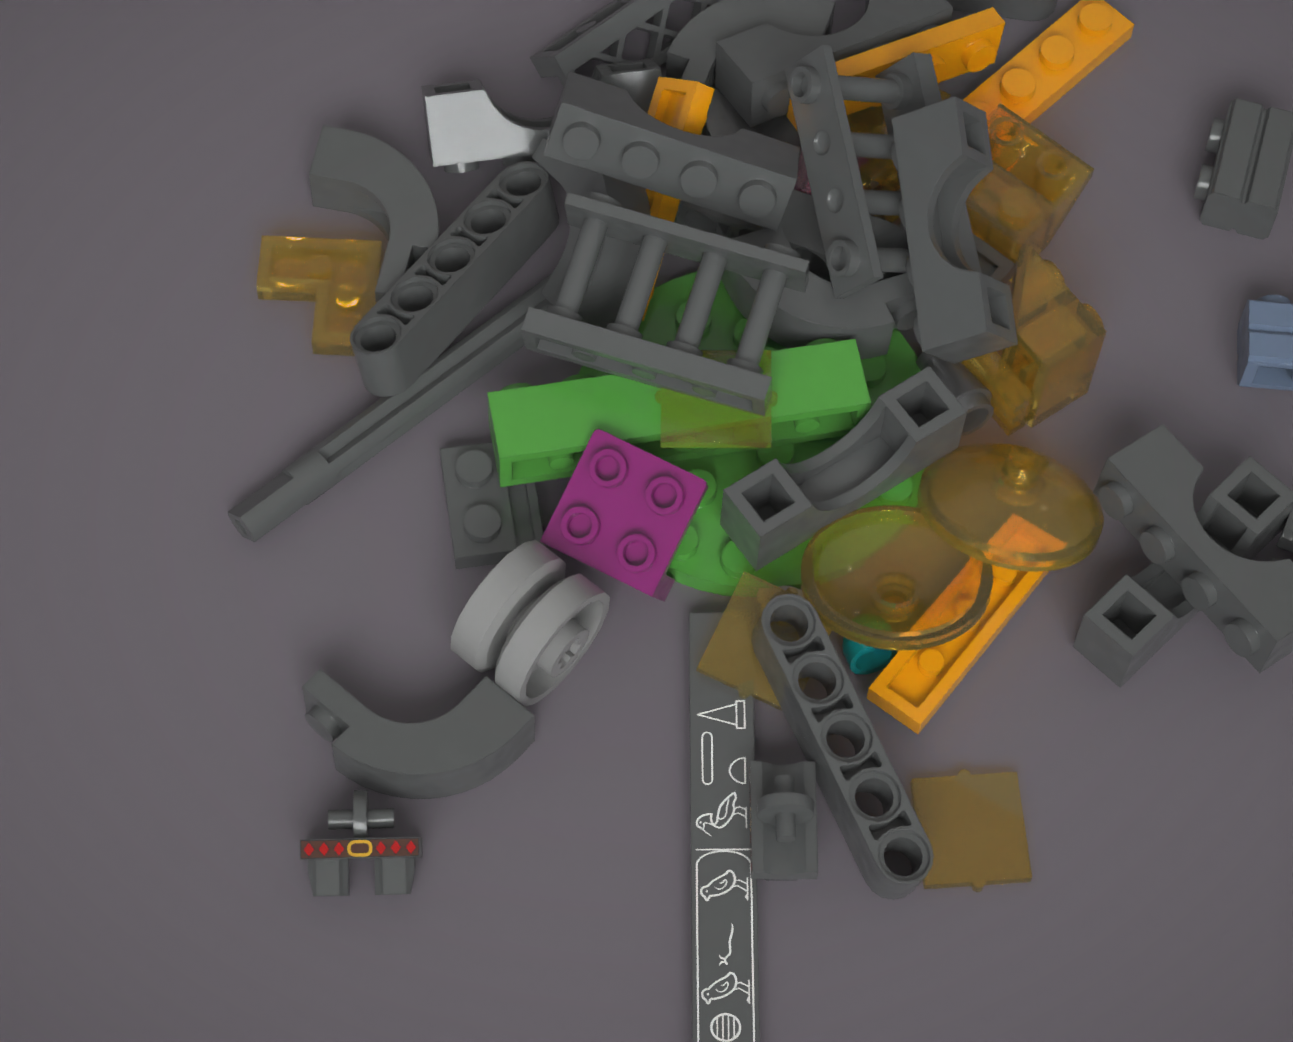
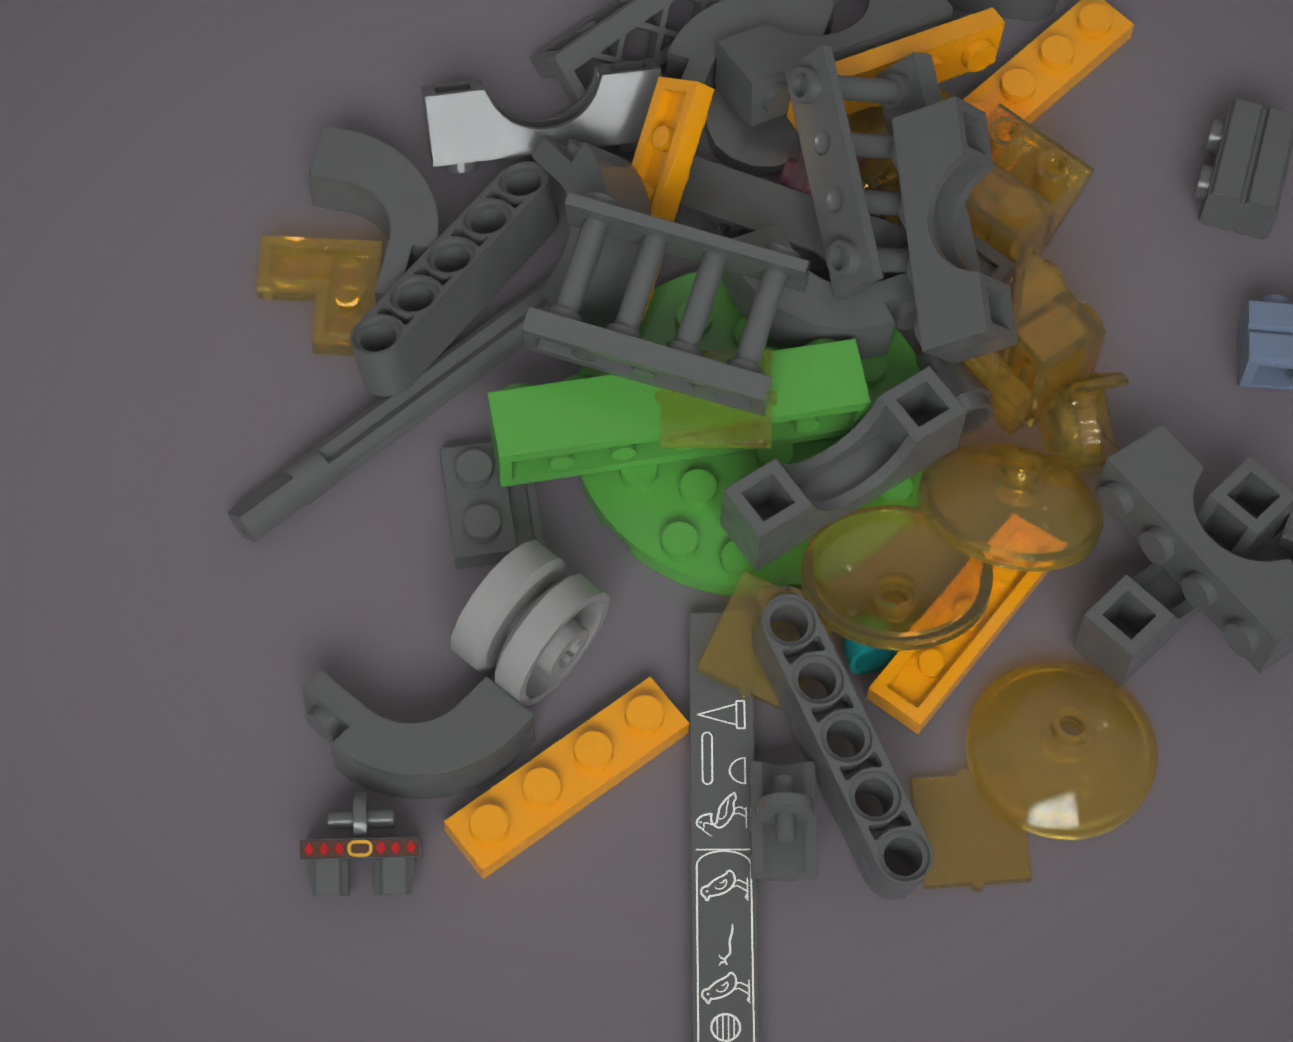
(566, 777): none -> light orange plate
(625, 513): magenta bracket -> none
(730, 174): dark grey arch -> none
(1057, 780): none -> clear yellow dish
(1078, 423): none -> clear yellow hair

